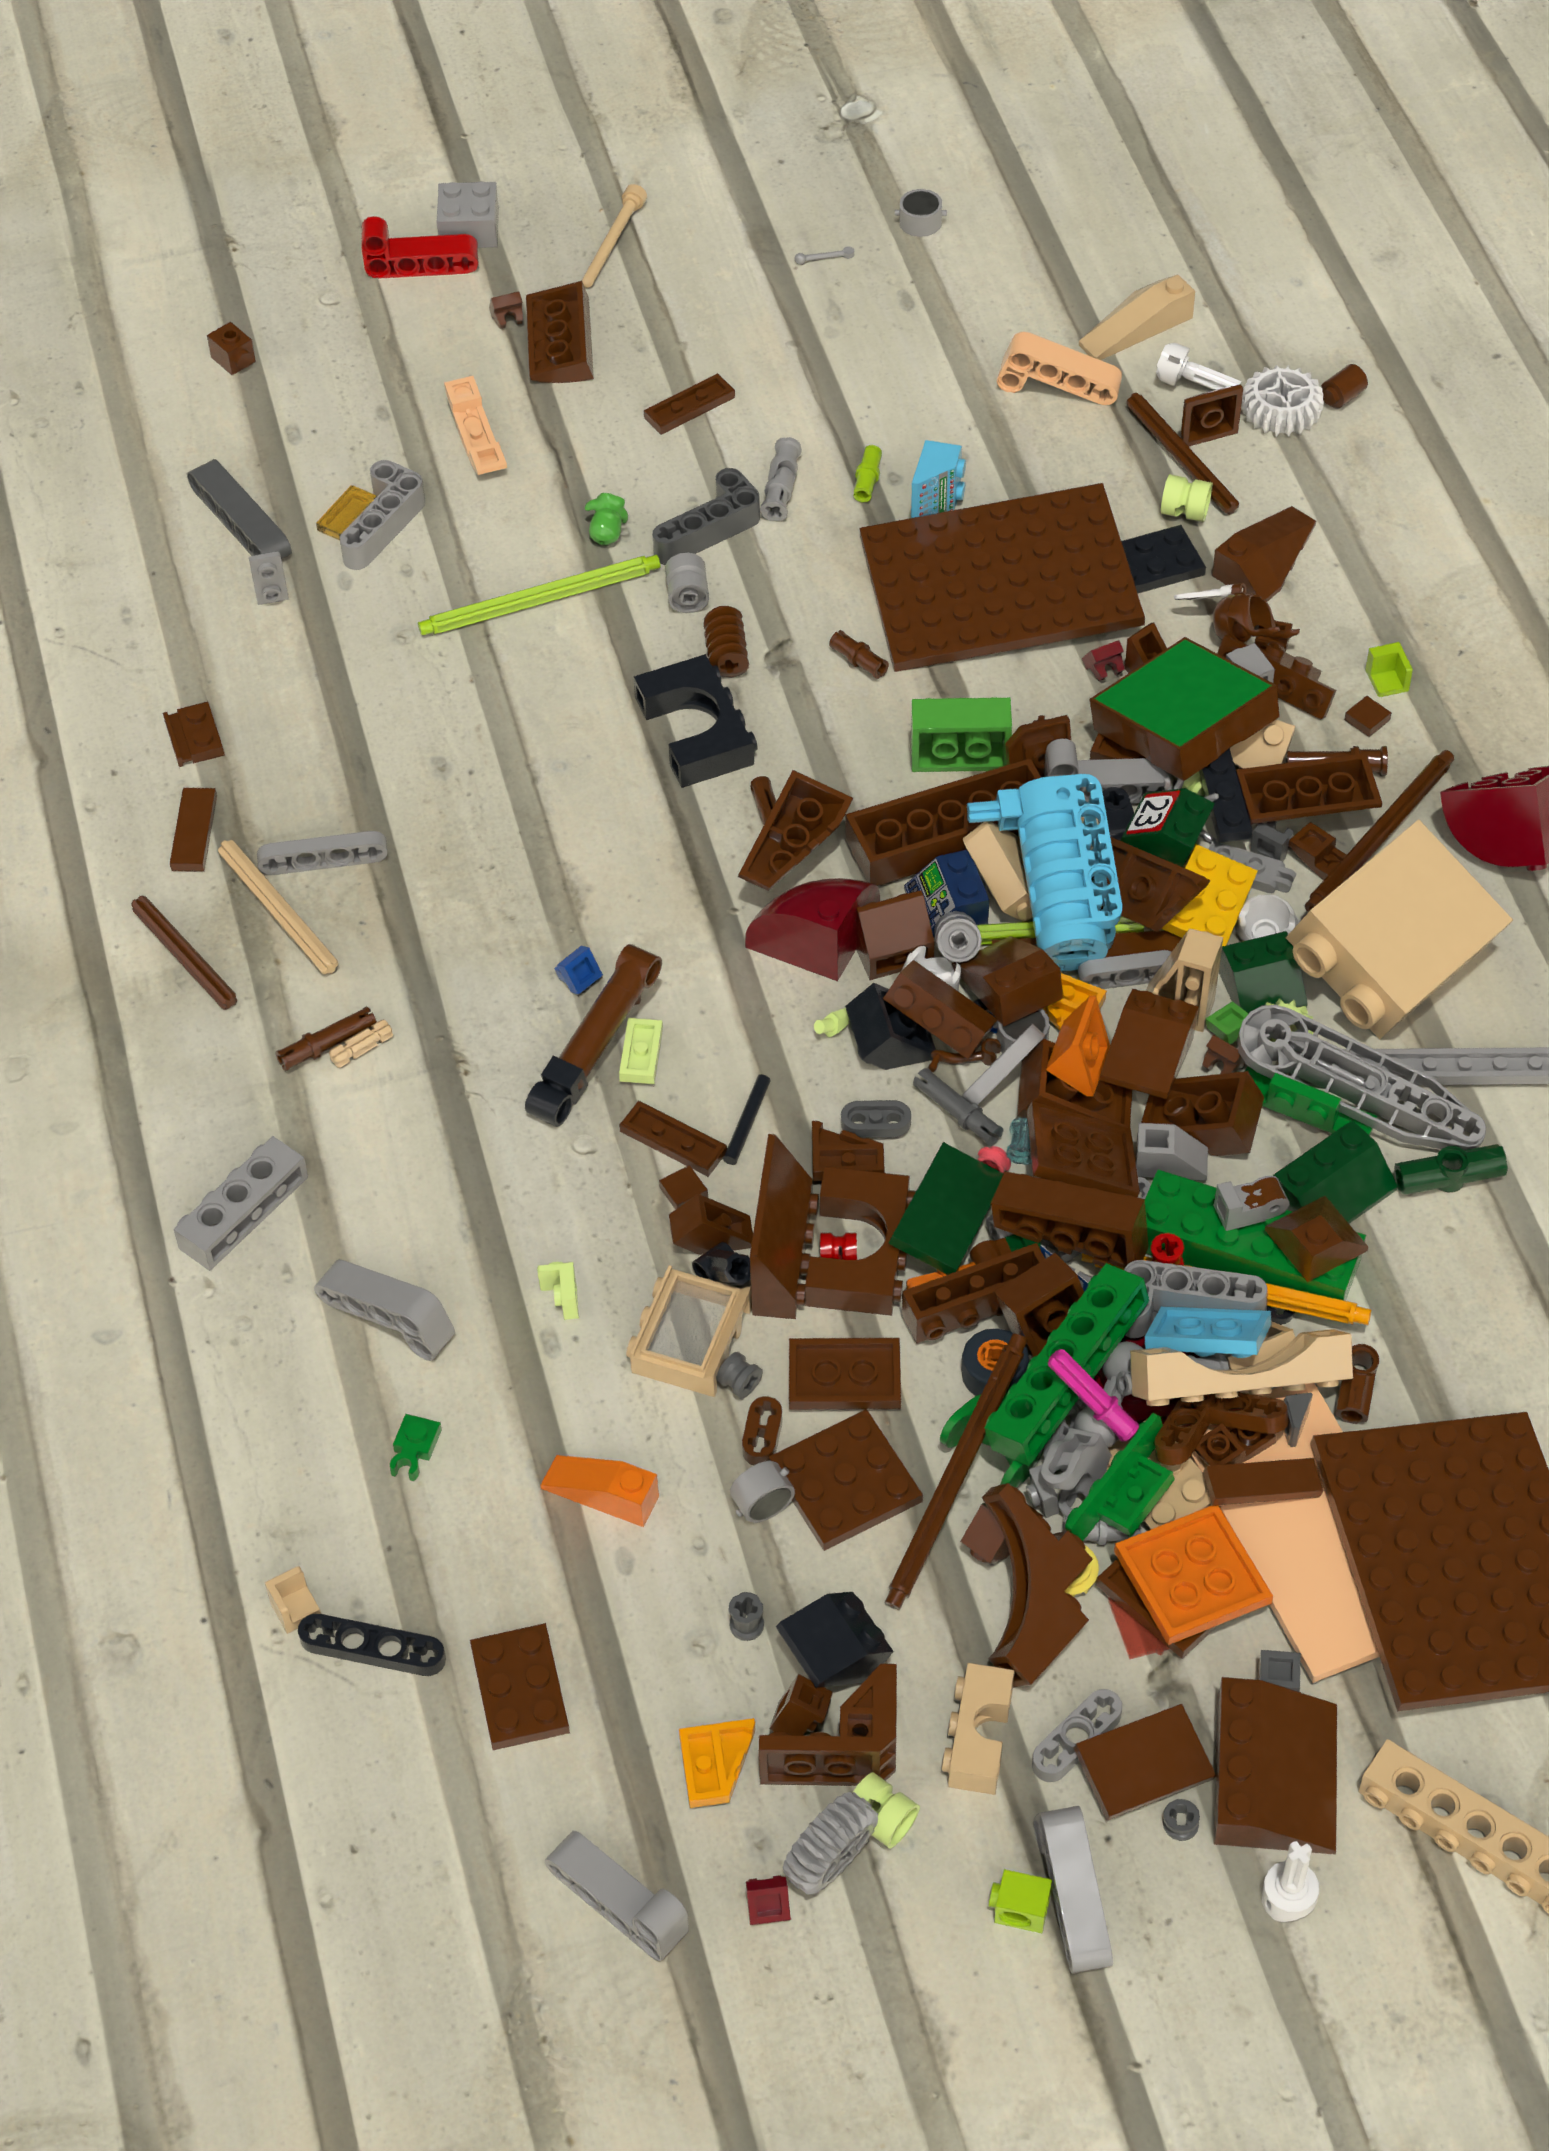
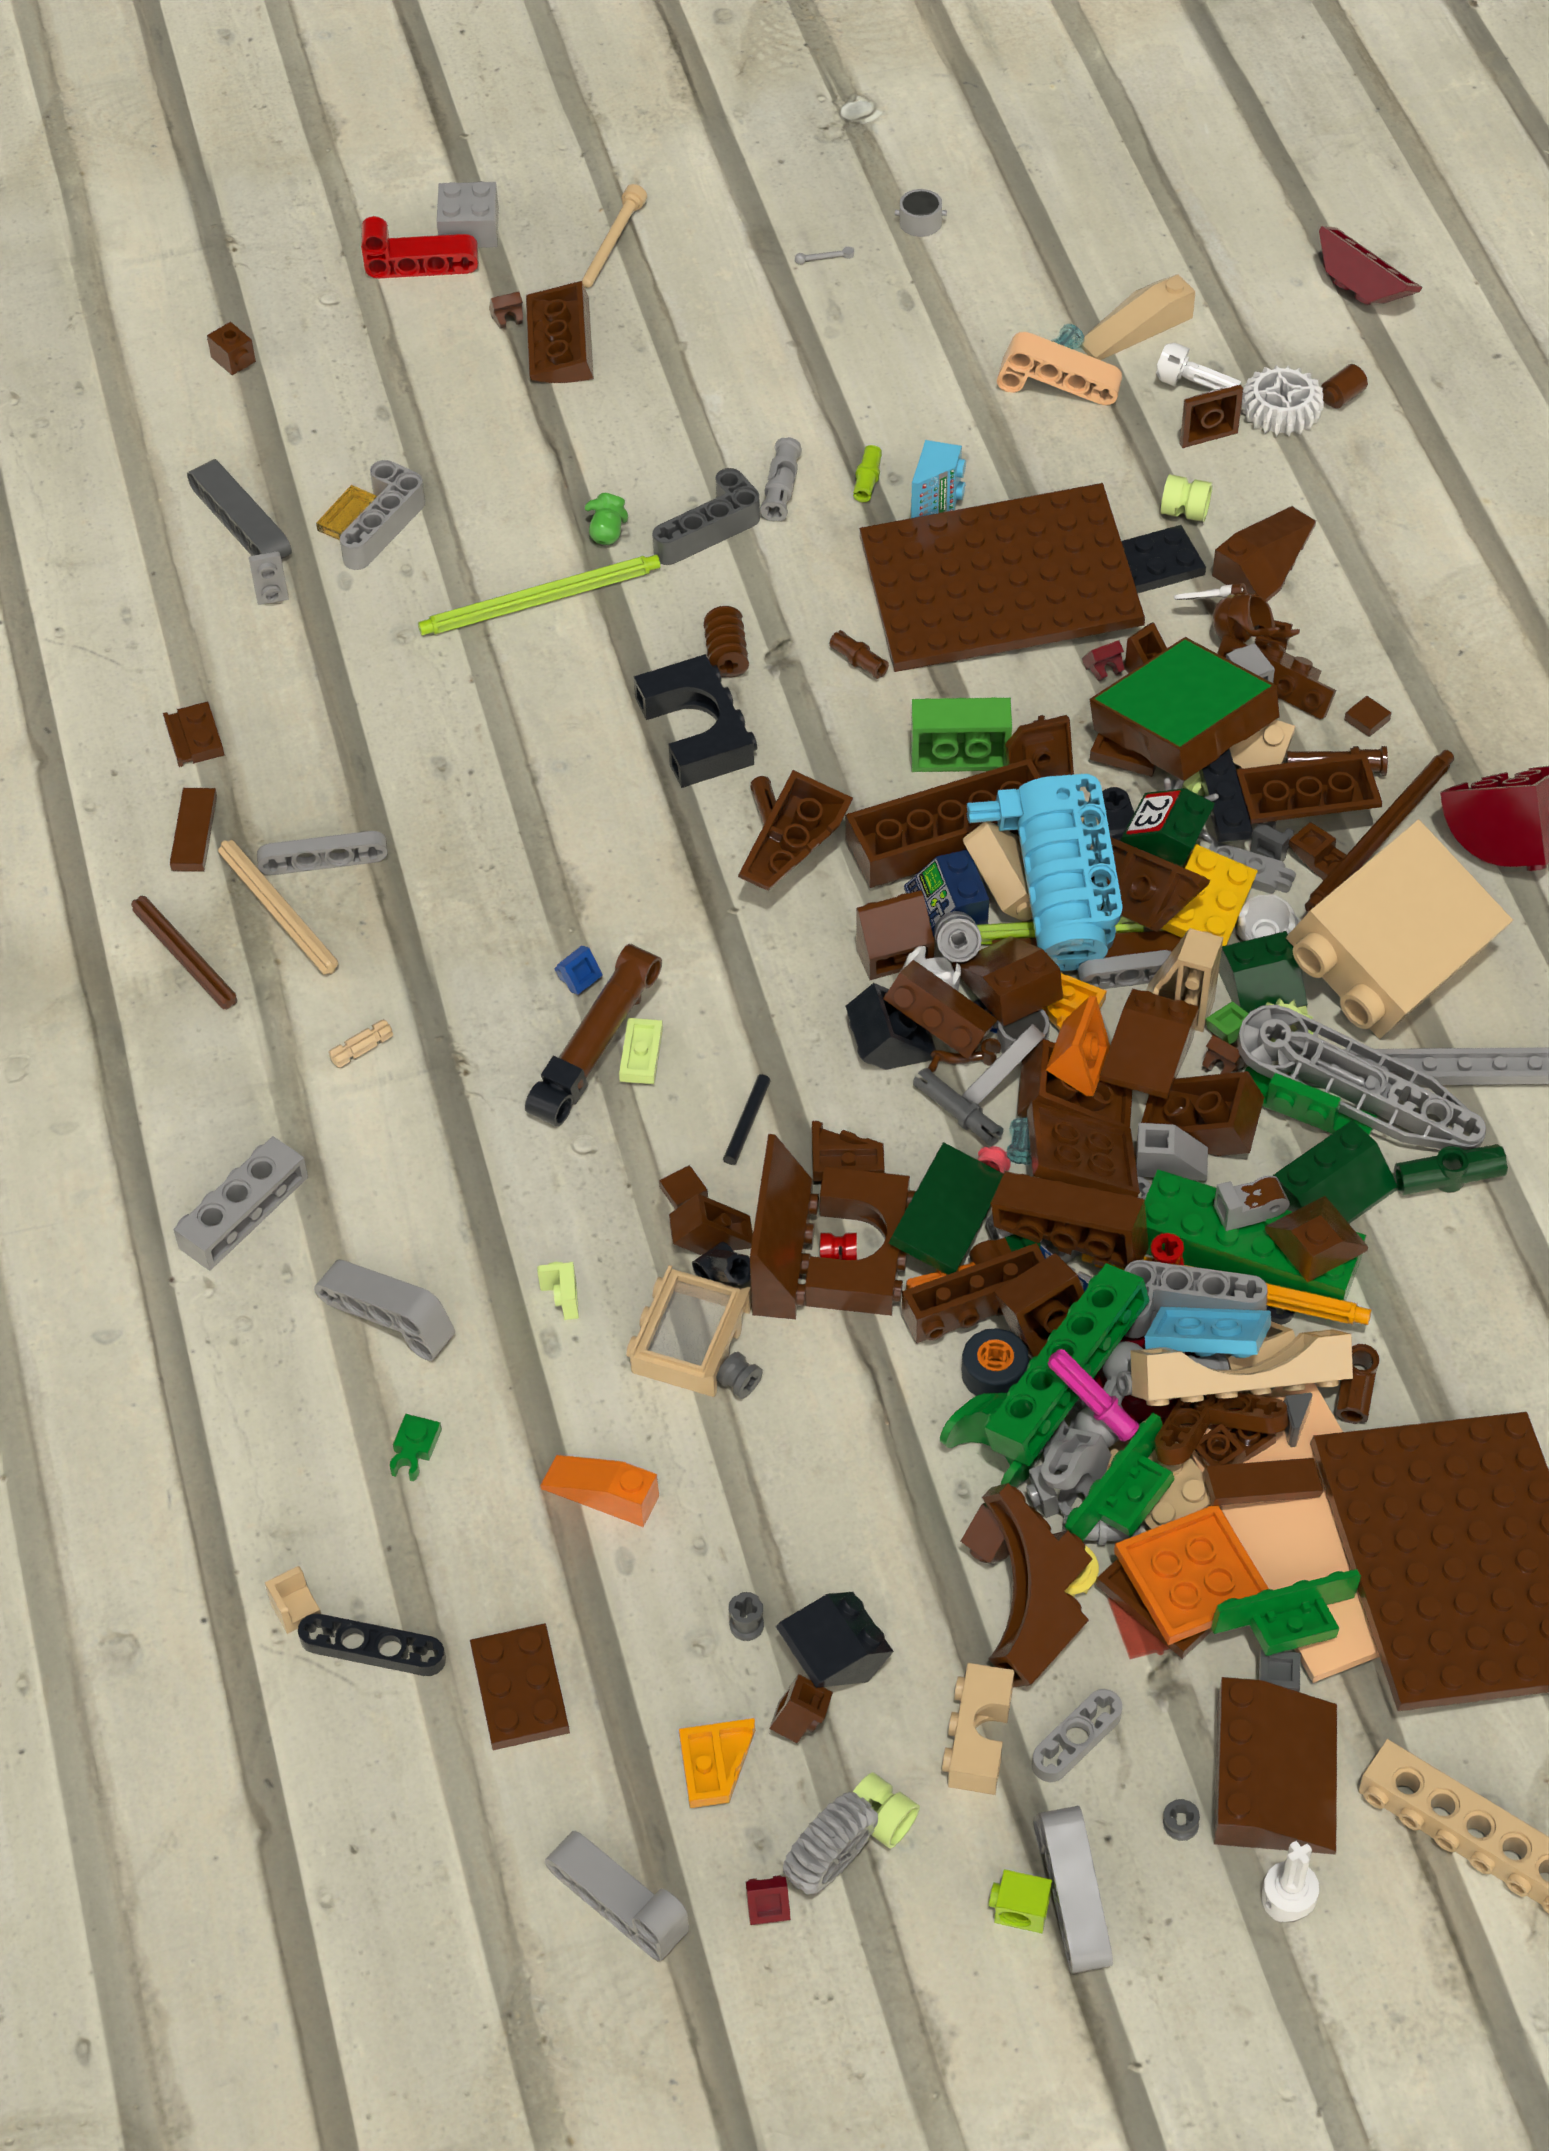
(314, 1044): reddish brown pin -> none
(473, 426): light nougat slope -> none
(673, 1138): reddish brown tile -> none
(687, 582): light grey wheel -> none
(689, 404): reddish brown tile -> none
(754, 1430): reddish brown beam -> none
(762, 1491): light grey piece -> none
(812, 925): dark red brick -> none
(832, 1023): yellowish green bar -> none
(844, 1373): reddish brown plate -> none
(847, 1479): reddish brown plate -> none
(863, 1746): reddish brown bracket -> none
(876, 1118): dark grey plate -> none
(955, 1472): reddish brown piece -> none
(1067, 332): none -> clear light blue bush
(1131, 775): light grey beam -> none
(1144, 1761): reddish brown tile -> none
(1181, 452): reddish brown axle -> none
(1291, 1614): none -> green bracket
(1362, 270): none -> dark red wedge
(1389, 669): lime panel -> none

